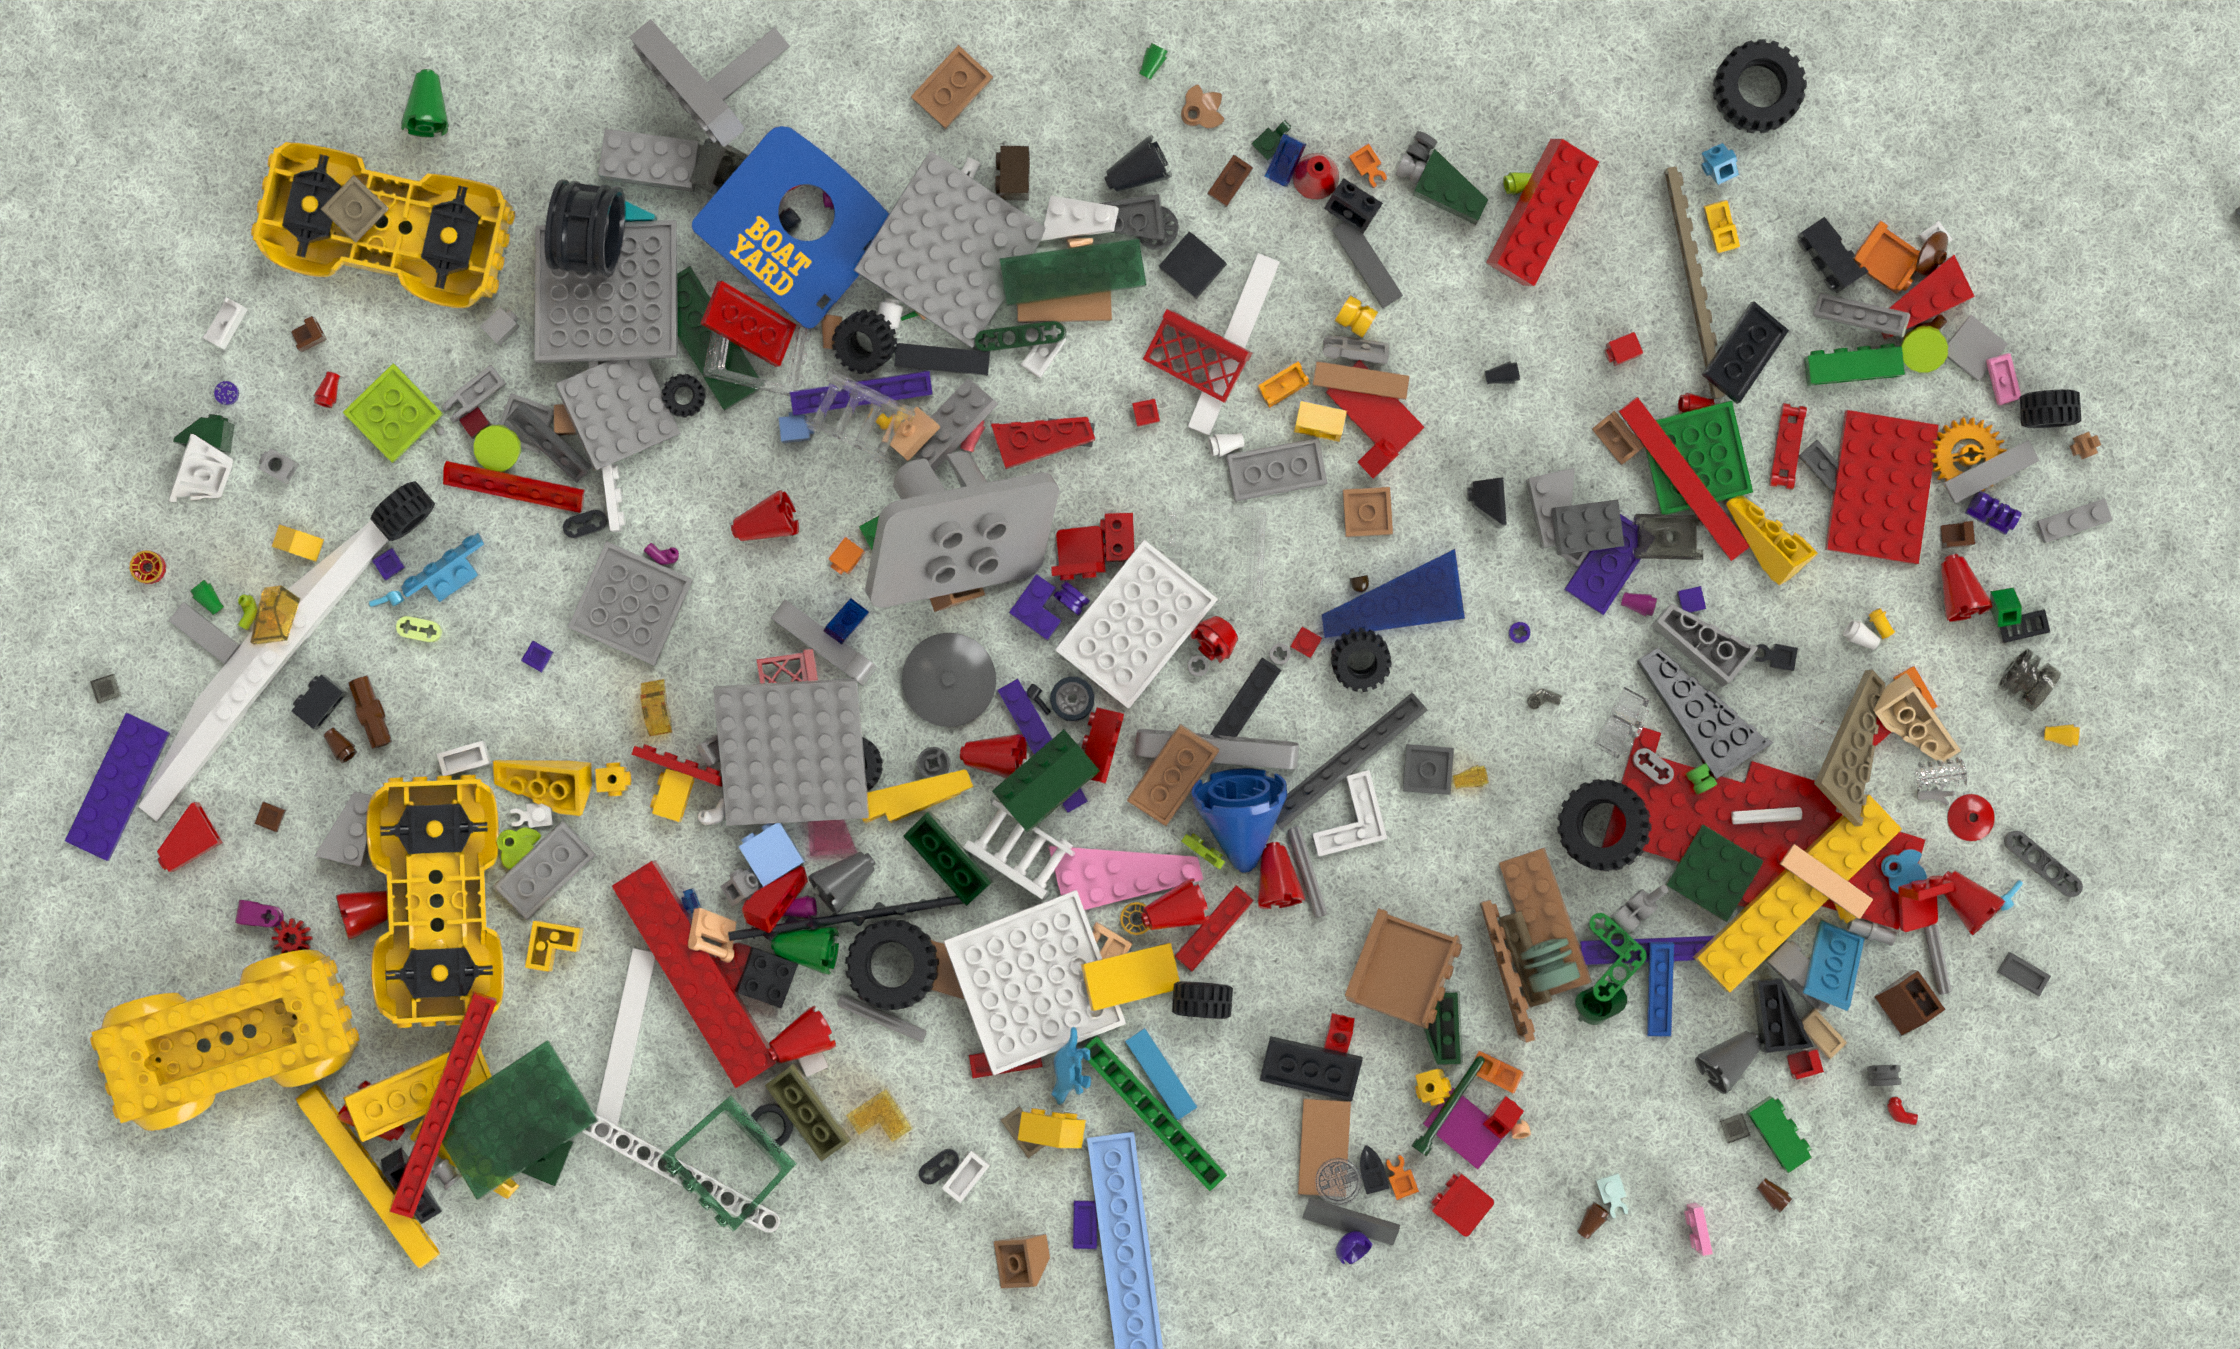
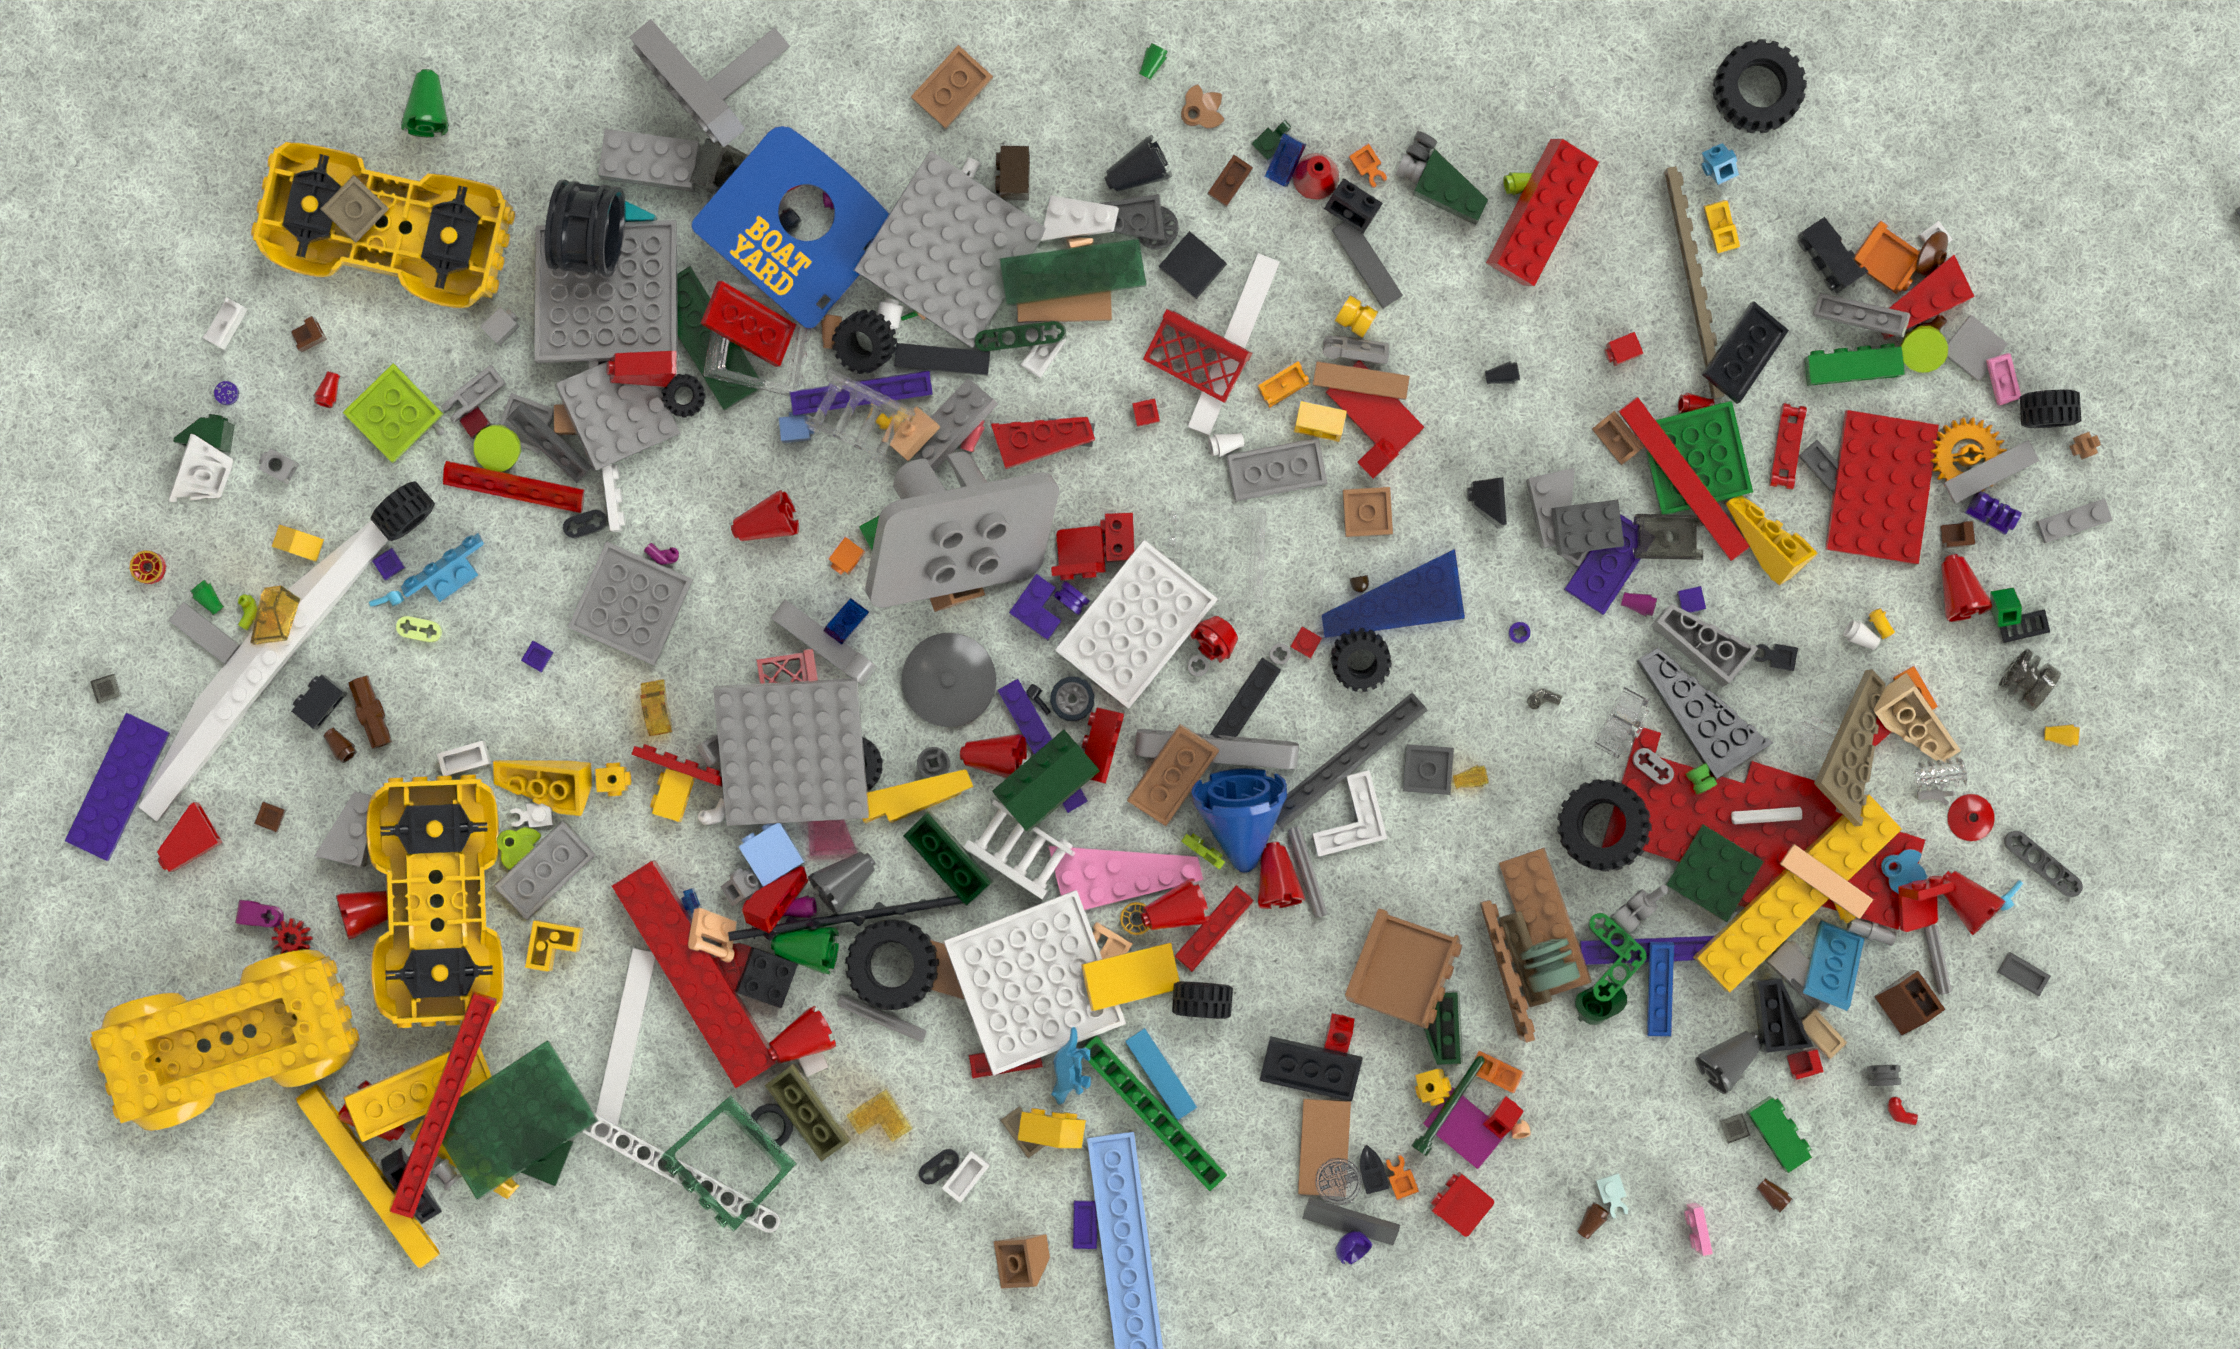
(642, 368): none -> red slope

